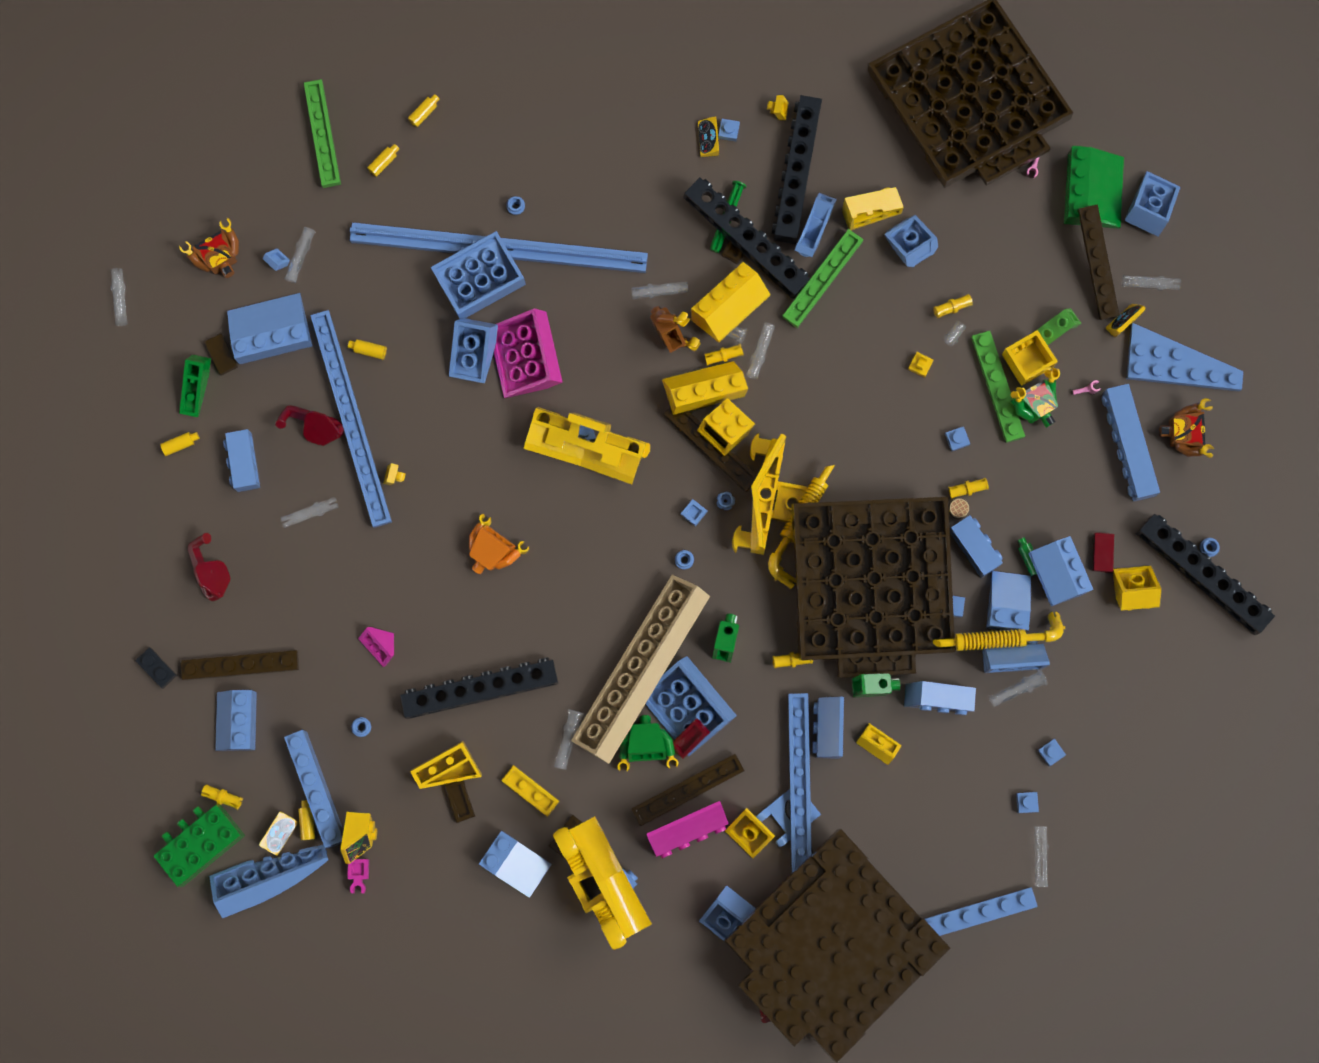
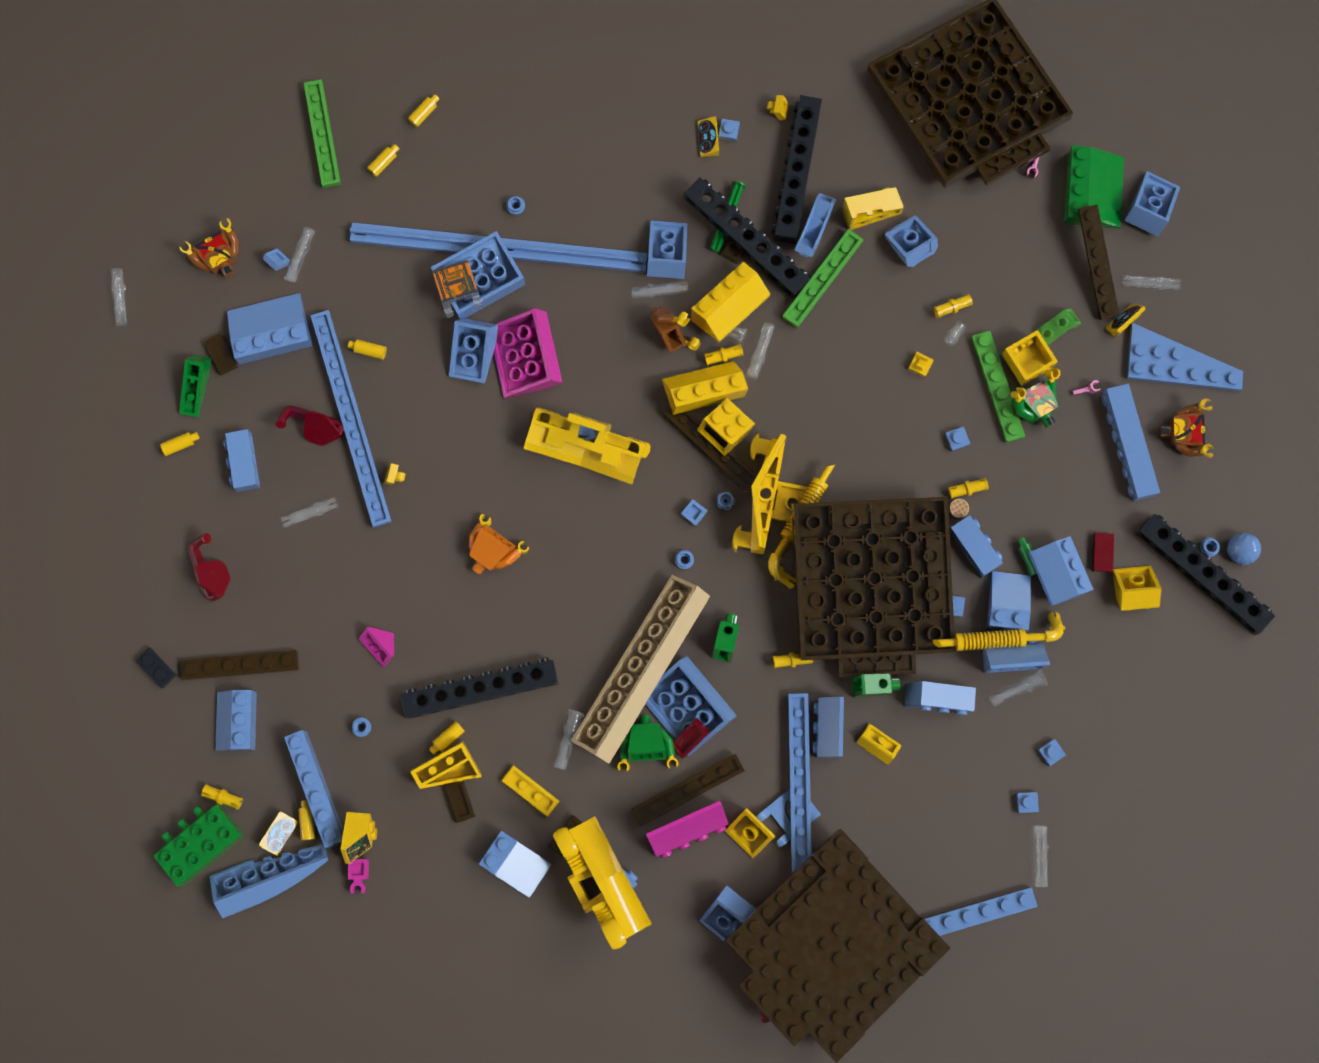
(447, 737): none -> yellow cylinder
(456, 283): none -> flag
(667, 249): none -> medium blue slope
(1244, 548): none -> medium blue hair

